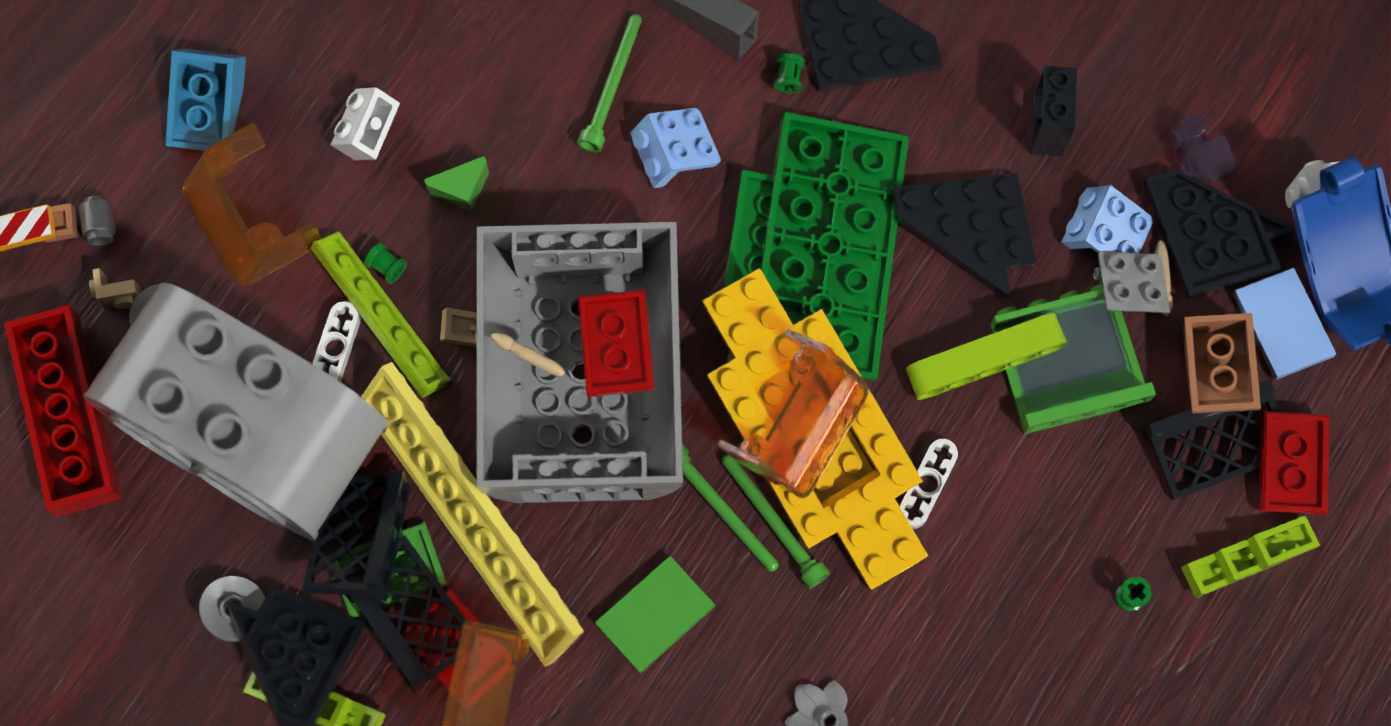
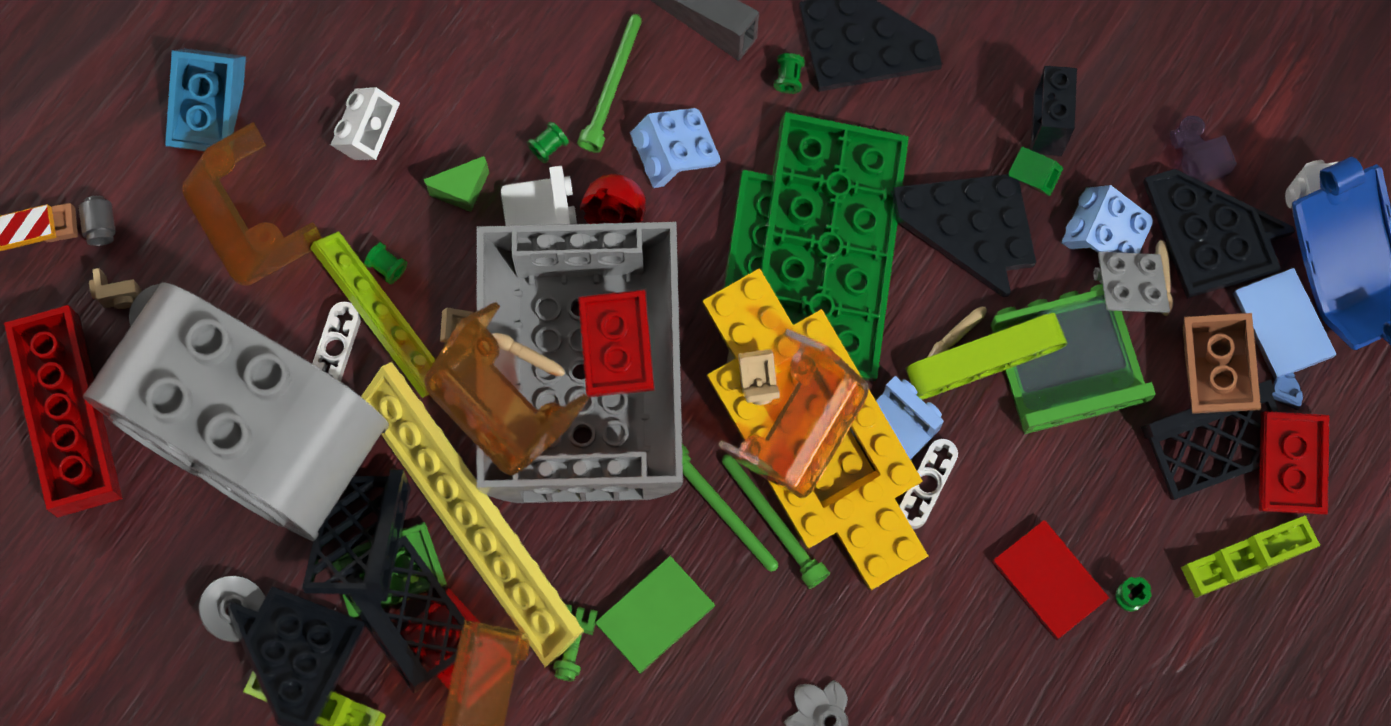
(487, 403): none -> clear orange windscreen
(539, 201): none -> white bracket
(547, 142): none -> green bush
(567, 668): none -> bright green hinge
(613, 200): none -> red cylinder
(758, 376): none -> tan bracket
(908, 415): none -> light blue bracket
(959, 331): none -> tan piece
(1036, 171): none -> green panel
(1050, 579): none -> red tile
(1288, 391): none -> medium blue tile

